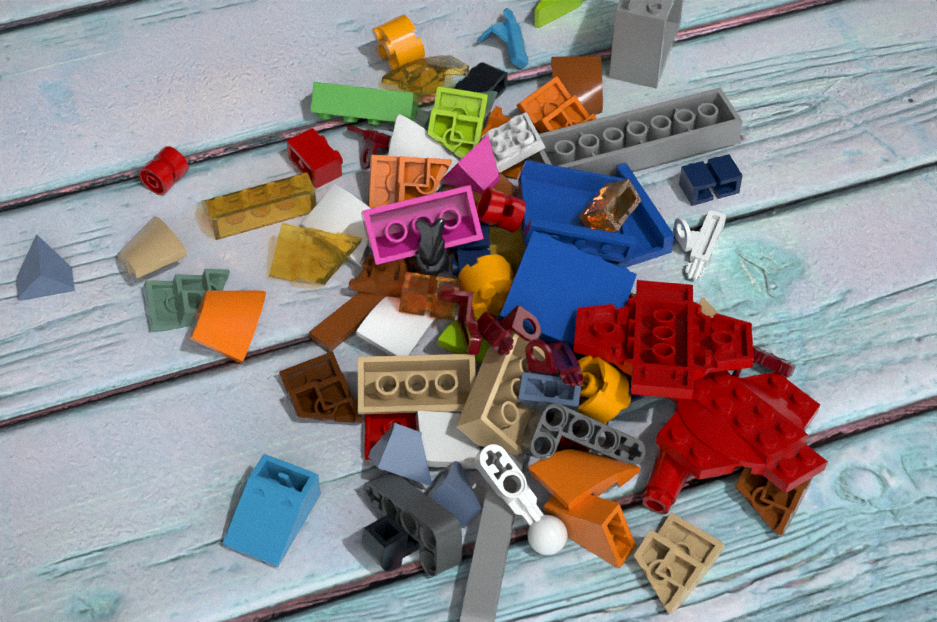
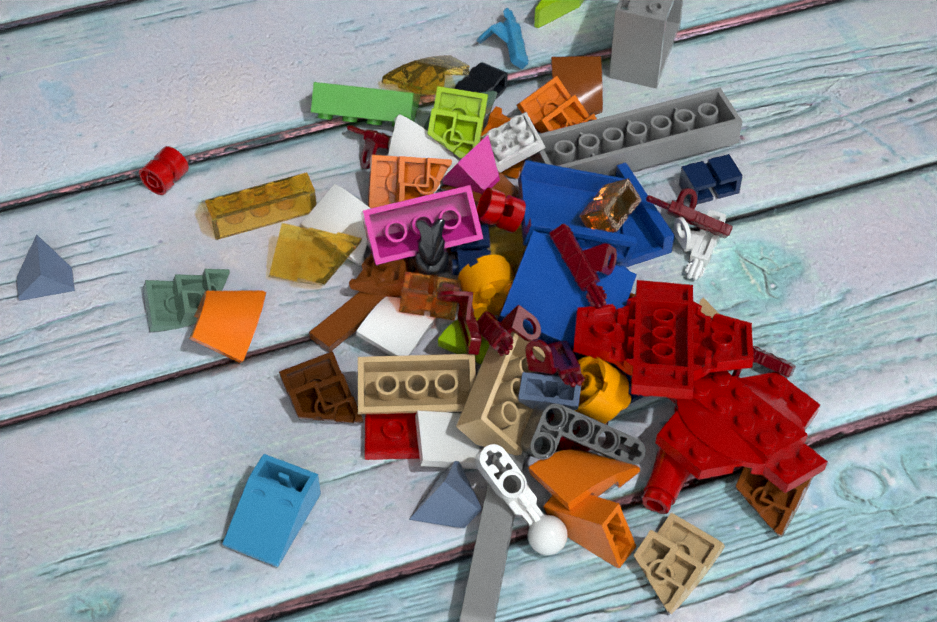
(151, 249): tan slope -> none
(315, 156): red brick -> none
(387, 543): black brick -> none
(398, 42): light orange brick -> none
(402, 454): sand blue slope -> none
(421, 518): dark grey beam -> none
(585, 263): none -> dark red piece
(692, 217): none -> dark red piece

